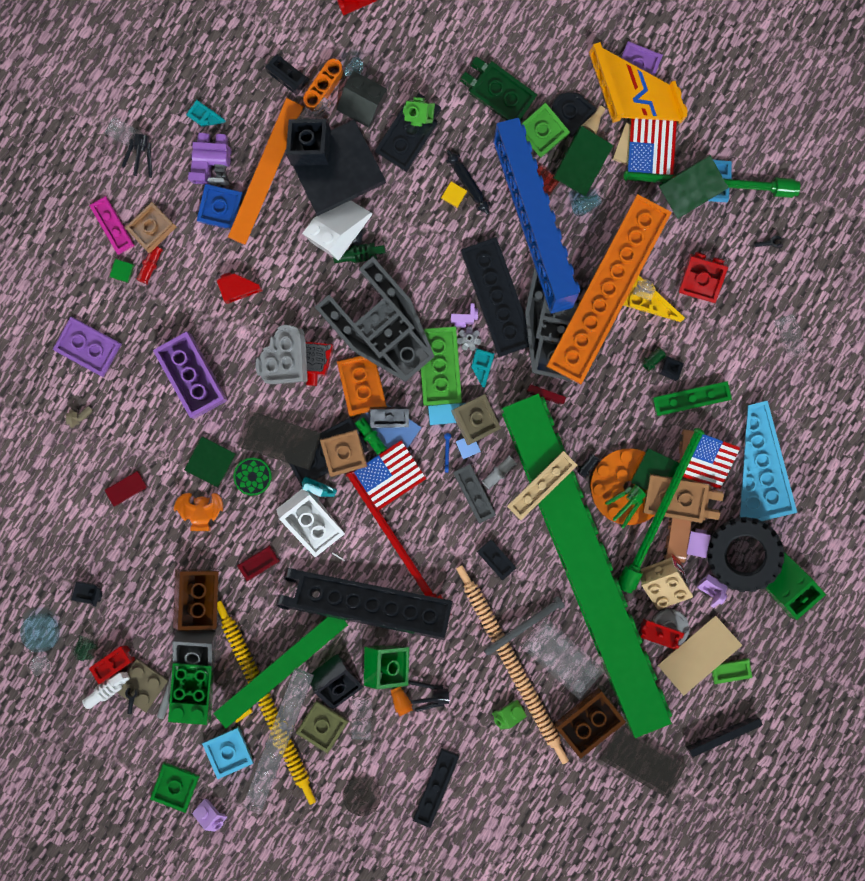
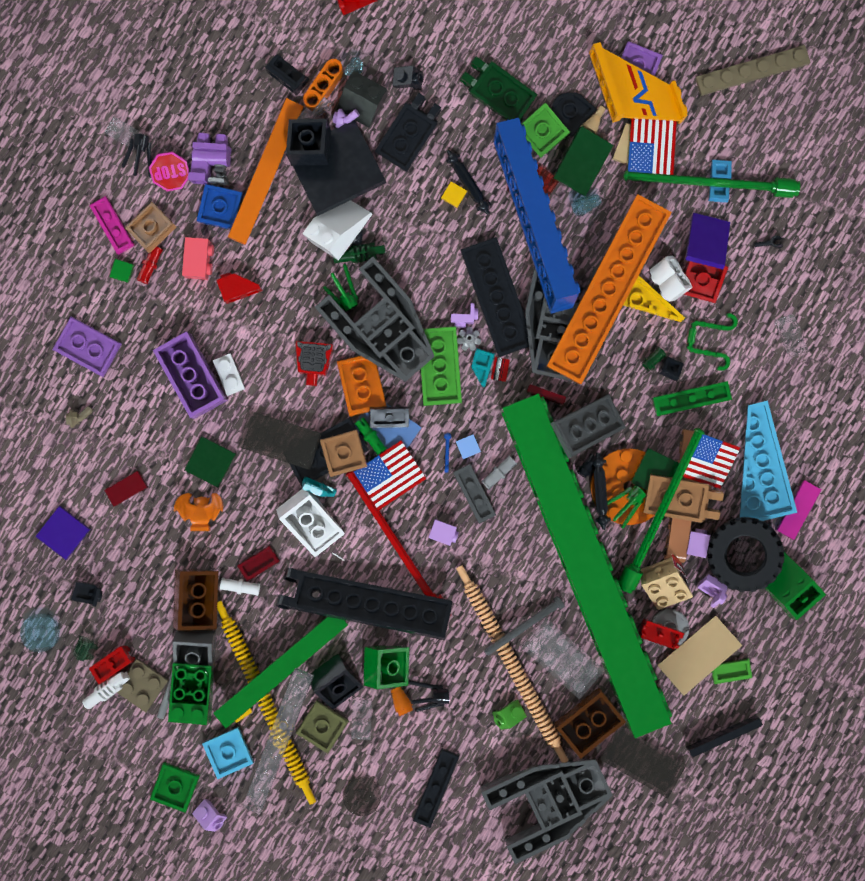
(40, 665): clear plate -> none
(63, 532): none -> dark purple tile
(131, 699): black hand -> none
(169, 171): none -> piece
(197, 258): none -> coral brick
(203, 115): teal tile -> none
(229, 374): none -> white plate
(240, 586): none -> white pin
(252, 476): tile -> none
(284, 358): light grey plate -> none
(341, 118): none -> lavender plate
(347, 300): none -> green plant
(407, 77): none -> black bracket
(418, 111): bright green brick -> none
(442, 413): medium azure tile -> none
(443, 532): none -> lavender brick
(476, 419): dark tan plate -> none
(496, 559): black plate -> none
(500, 369): none -> sticker
(542, 485): tan plate -> none
(560, 797): none -> dark grey wedge
(588, 425): none -> dark grey tile
(600, 491): none -> black wheel
(644, 289): clear plate -> none
(670, 278): none -> white brick
(692, 335): none -> green piece
(693, 186): dark green tile -> none
(708, 241): none -> dark purple tile
(752, 70): none -> dark tan plate
(804, 501): none -> dark pink tile

